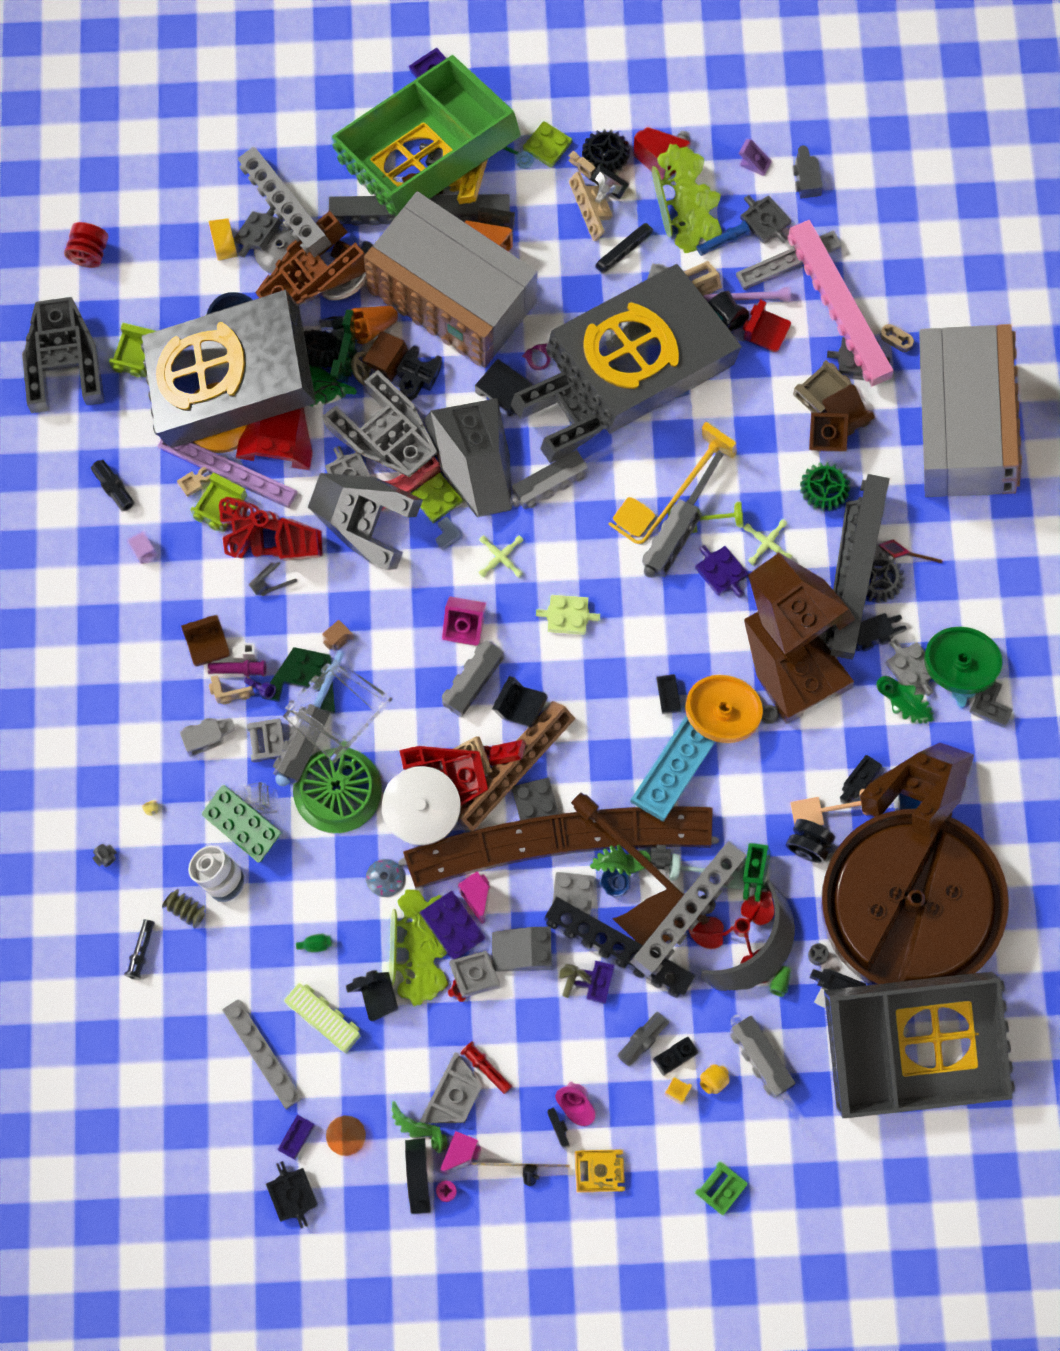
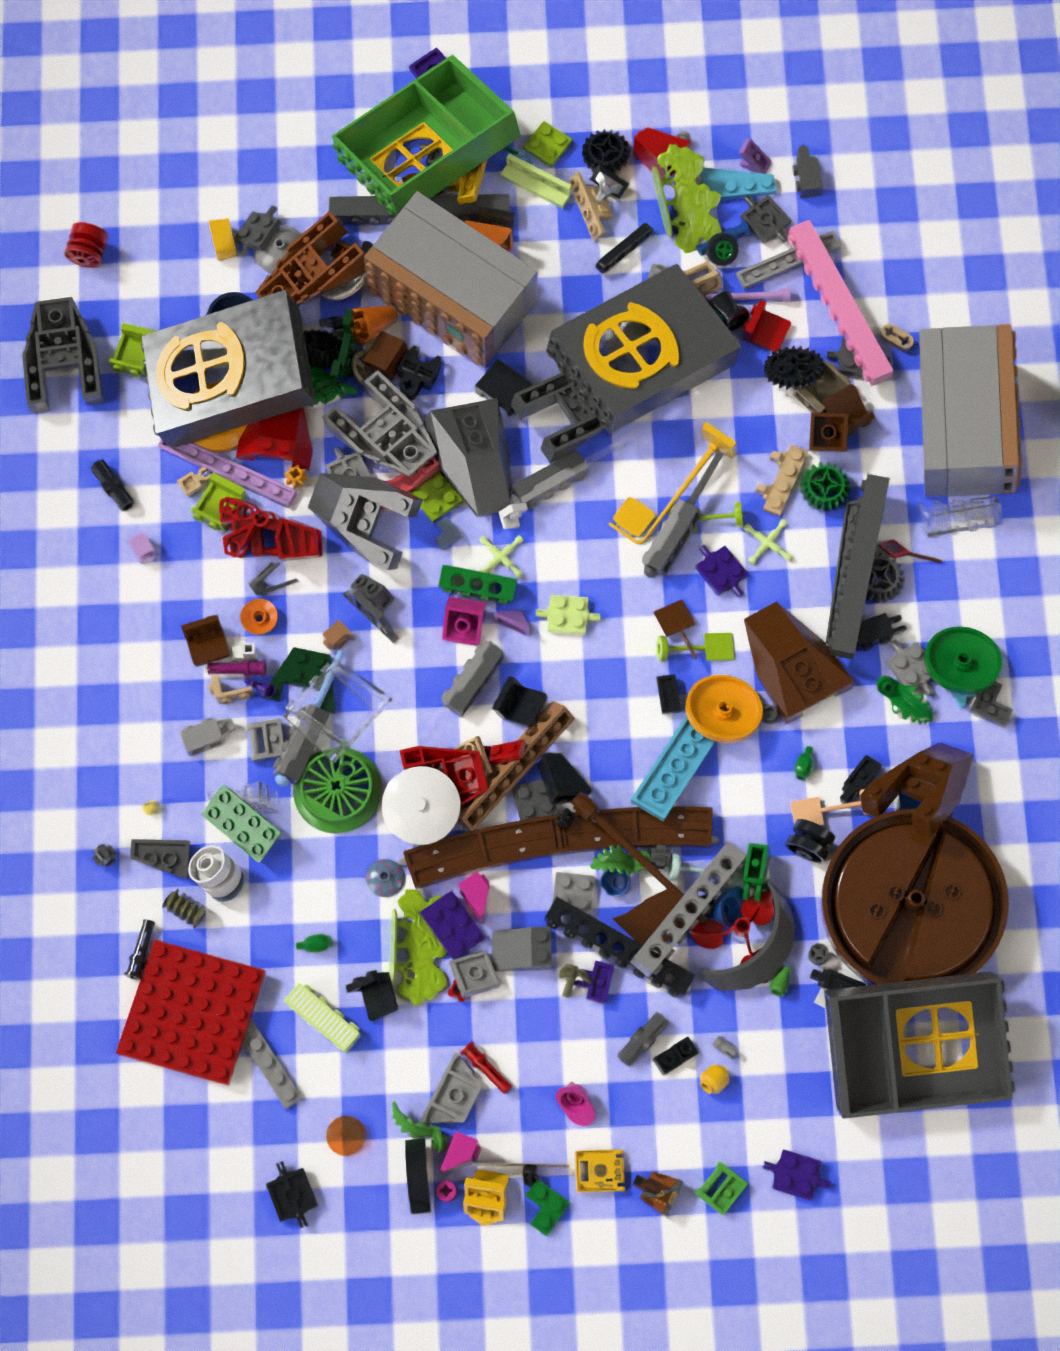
(164, 855): none -> dark grey wing
(191, 1012): none -> red plate
(258, 608): none -> orange dish
(284, 201): light grey brick -> none
(296, 1137): dark purple plate -> none
(299, 479): none -> light orange gear
(371, 612): none -> dark grey wing
(376, 591): none -> dark grey bracket
(450, 573): none -> green brick
(486, 1197): none -> yellow piece
(510, 515): none -> white bracket
(514, 620): none -> medium lavender slope
(528, 355): magenta piece -> none
(536, 181): none -> yellowish green fence
(551, 1206): none -> green plate
(559, 1128): black plate -> none
(561, 779): none -> black slope
(566, 818): none -> black piece
(583, 165): tan plate -> none
(658, 1191): none -> torso
(675, 619): none -> reddish brown piece
(678, 1091): yellow panel -> none
(716, 646): none -> lime piece
(724, 1047): none -> light grey pin
(728, 251): none -> black wheel
(728, 908): none -> blue piece
(738, 184): none -> medium azure wing
(768, 1067): piece -> none
(779, 492): none -> tan hinge
(794, 367): none -> black gear
(795, 604): reddish brown wedge -> none
(796, 1174): none -> dark purple plate
(804, 764): none -> green plant
(959, 516): none -> clear wedge

